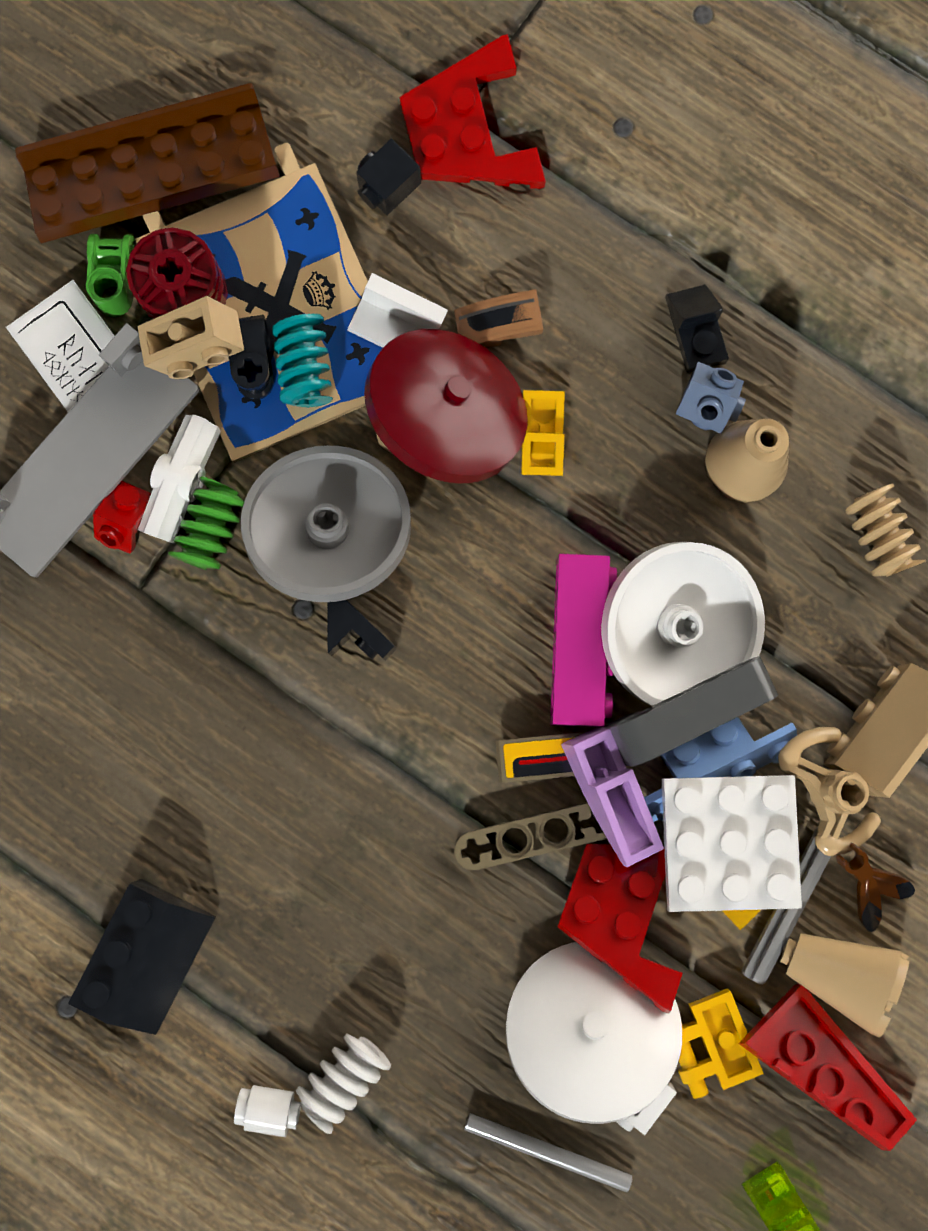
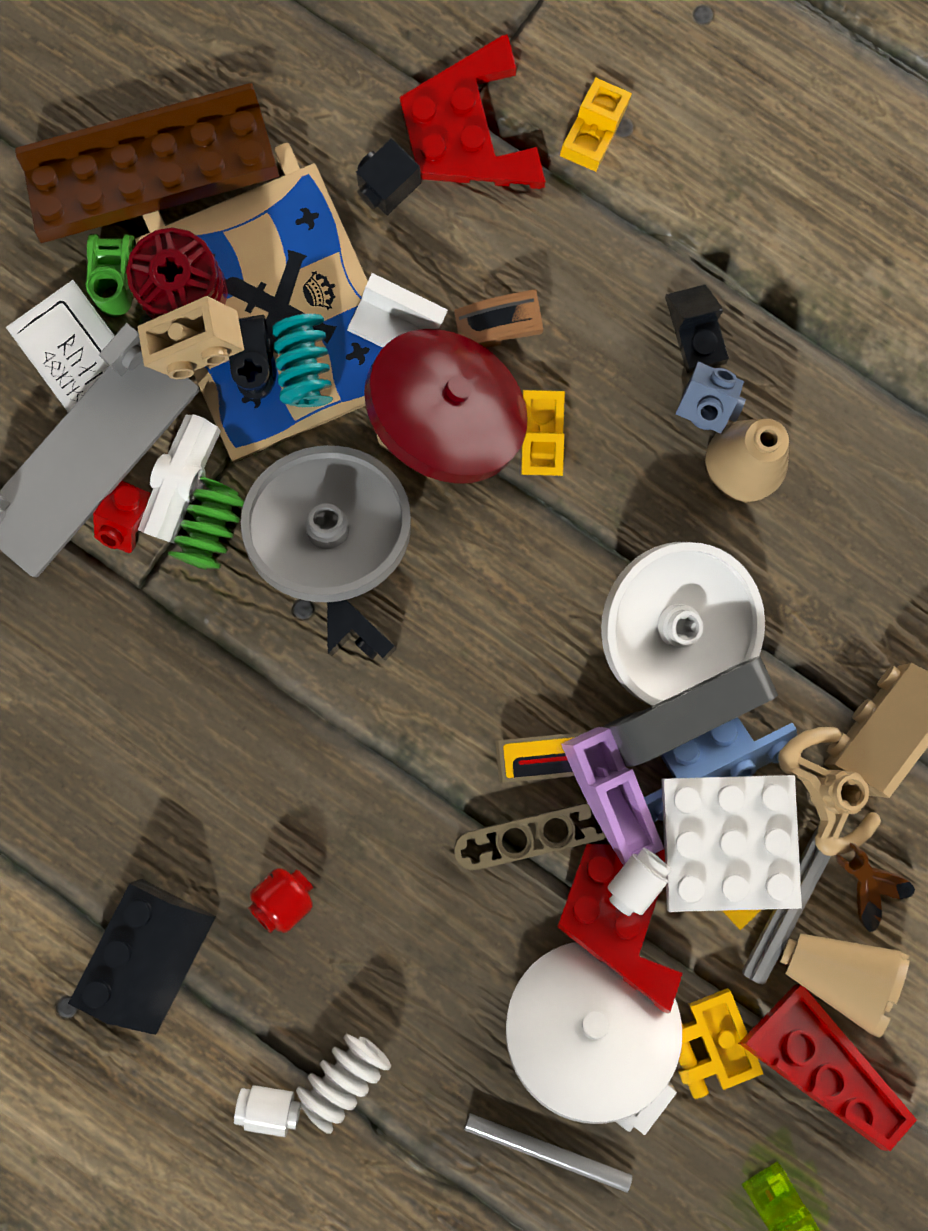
(281, 900): none -> red head
(578, 650): dark pink brick -> none
(595, 124): none -> yellow slope
(638, 882): none -> white brick
(884, 532): tan piece -> none

